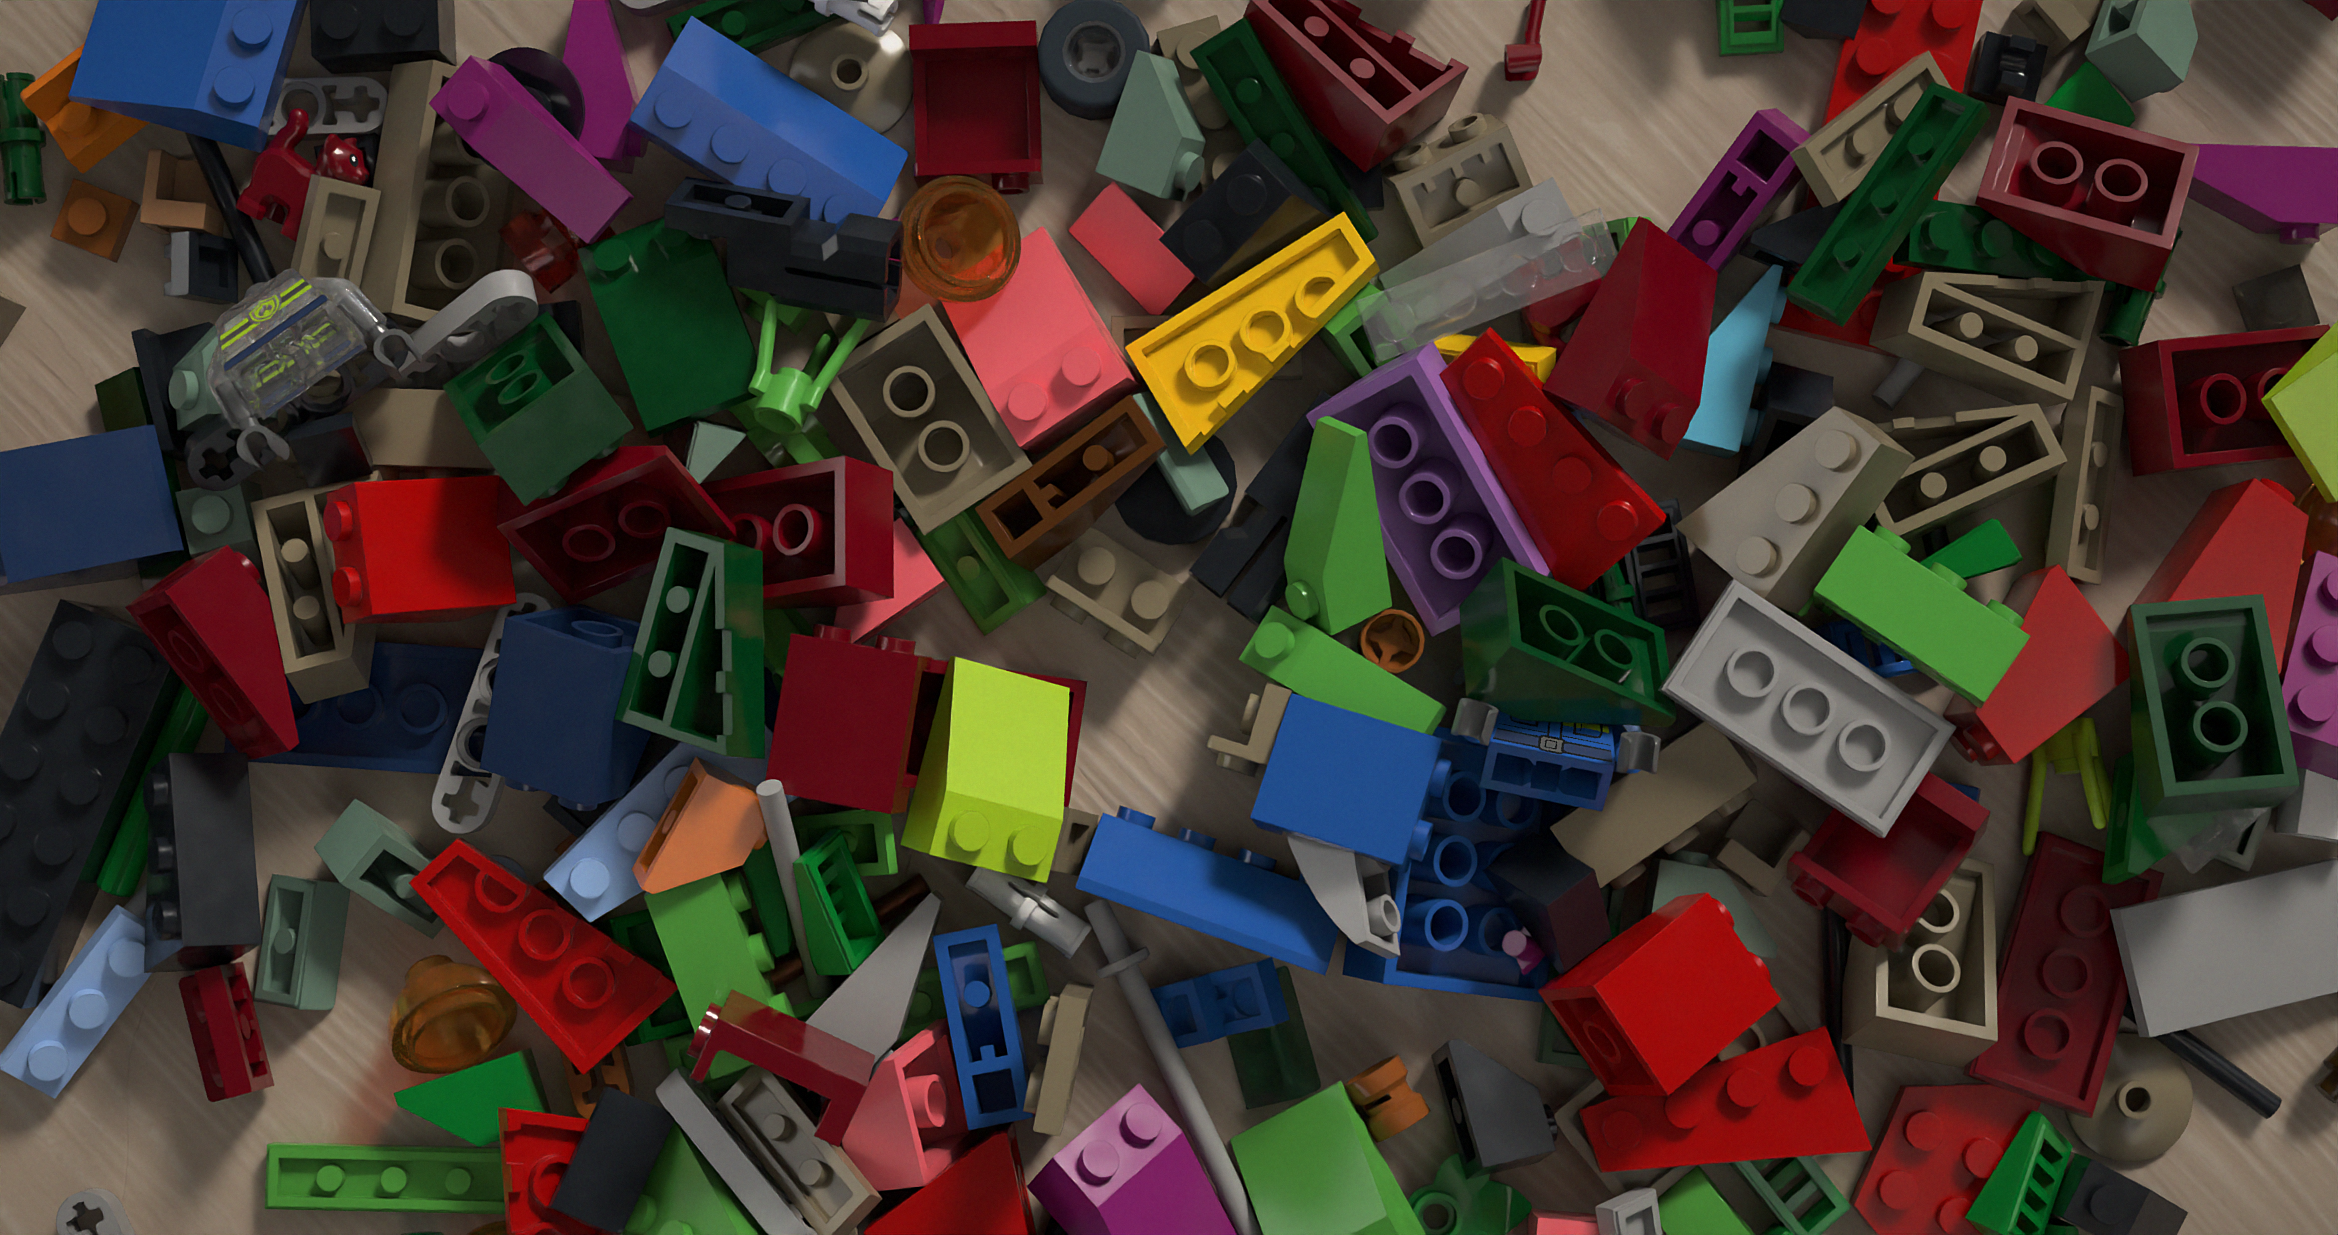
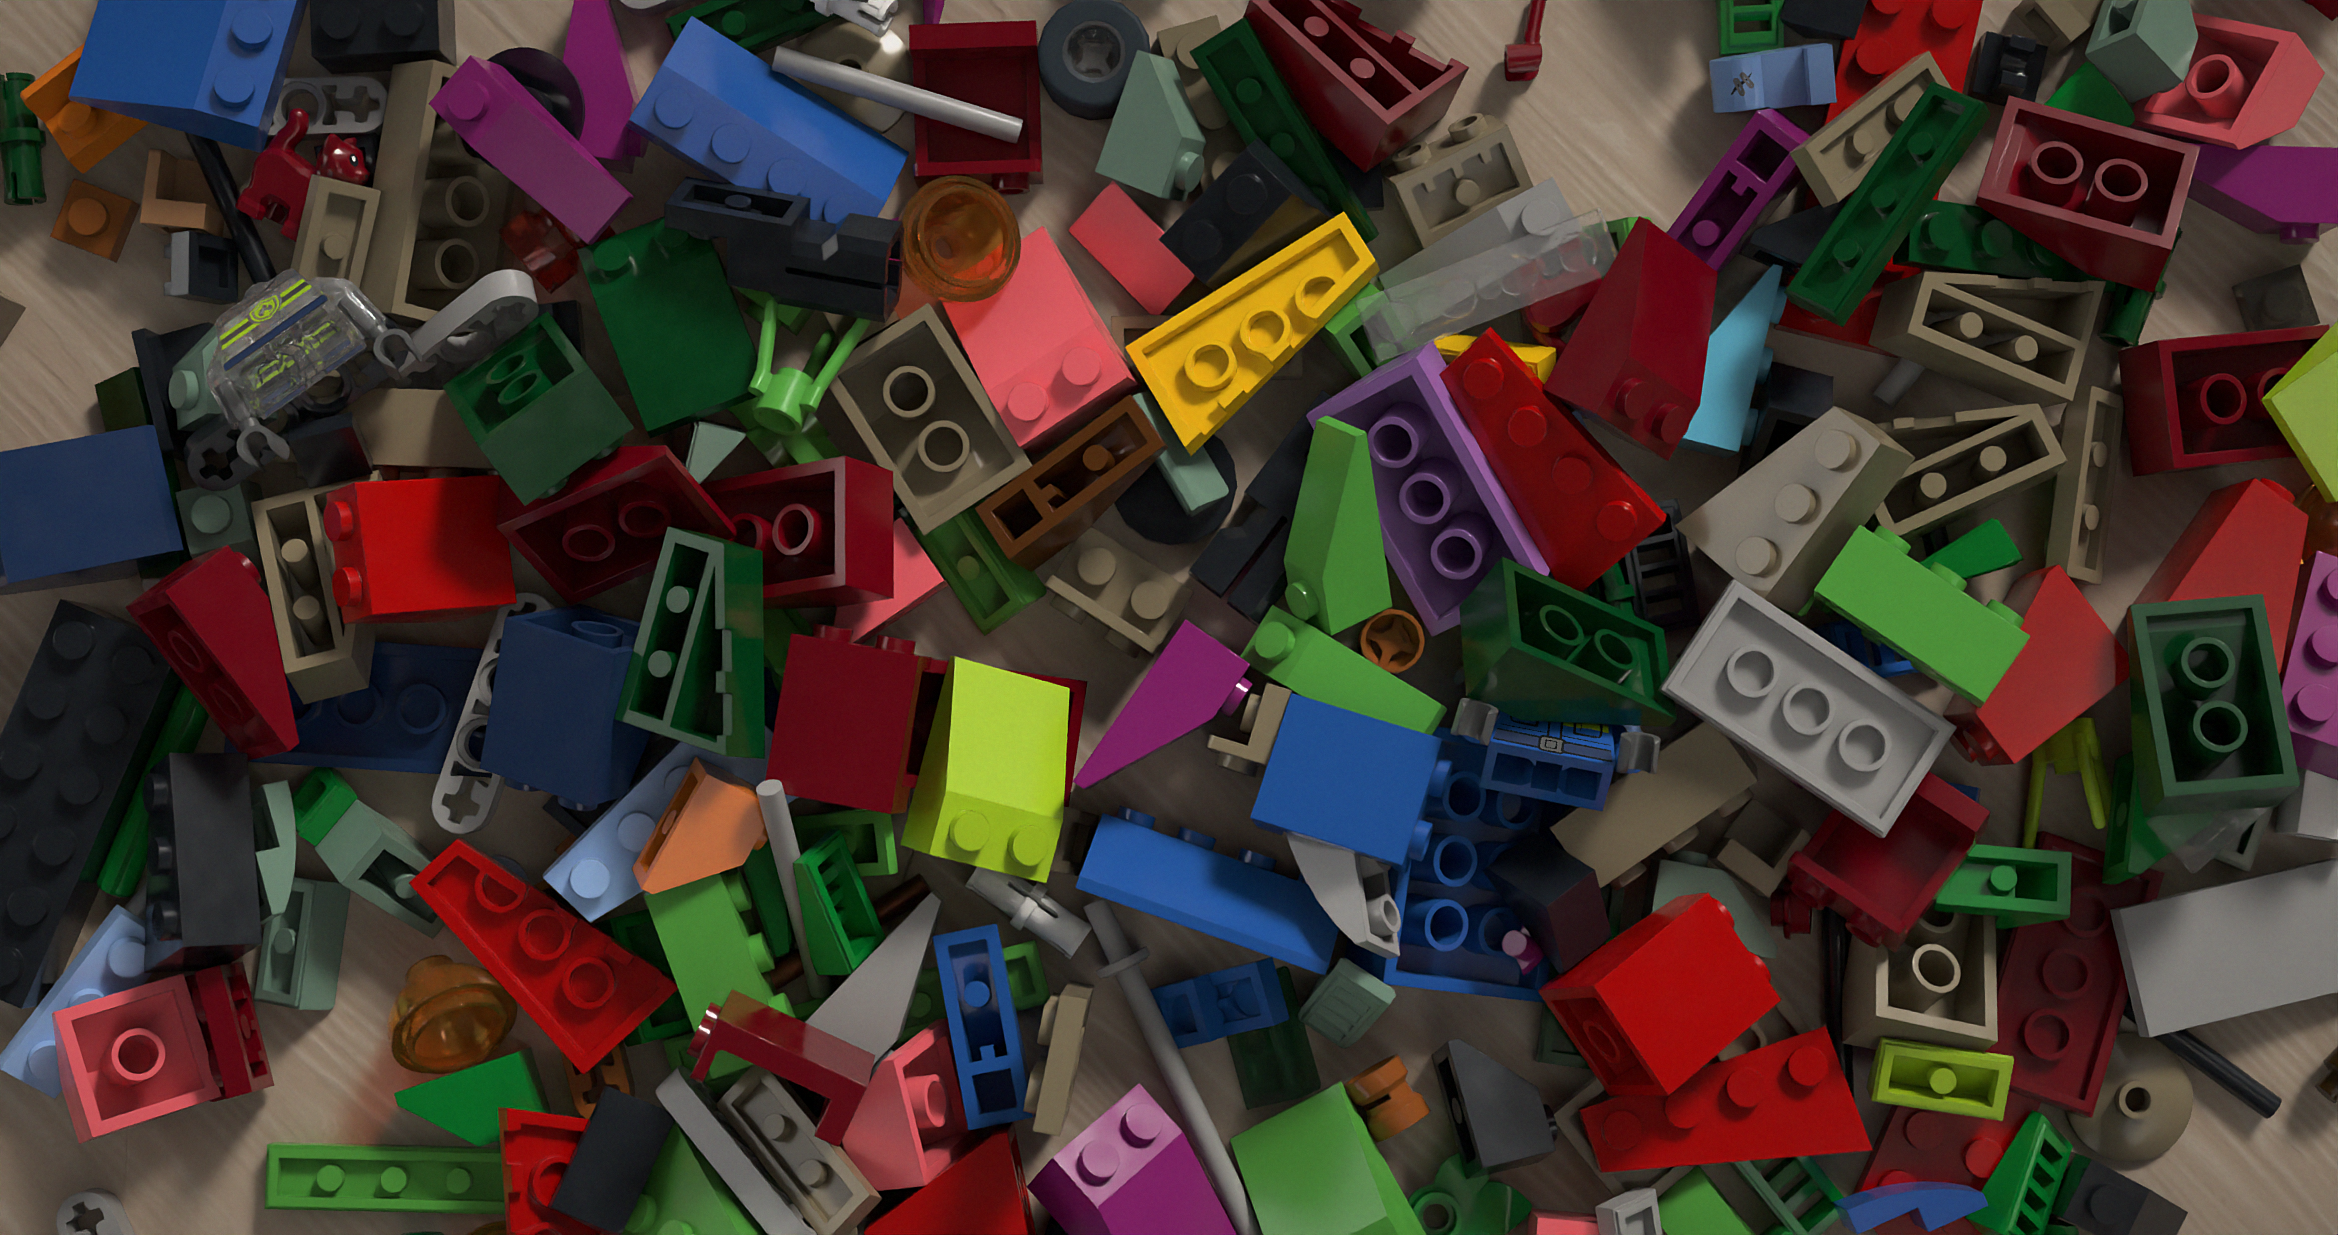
(132, 1058): none -> coral slope
(275, 847): none -> sand green slope
(321, 803): none -> green tile
(897, 94): none -> light grey bar
(1176, 697): none -> magenta slope
(1345, 1003): none -> sand green slope
(1774, 78): none -> medium blue leg
(1790, 912): none -> dark red plate
(1926, 1202): none -> blue slope
(1940, 1078): none -> lime slope
(2010, 884): none -> green slope
(2238, 87): none -> coral slope

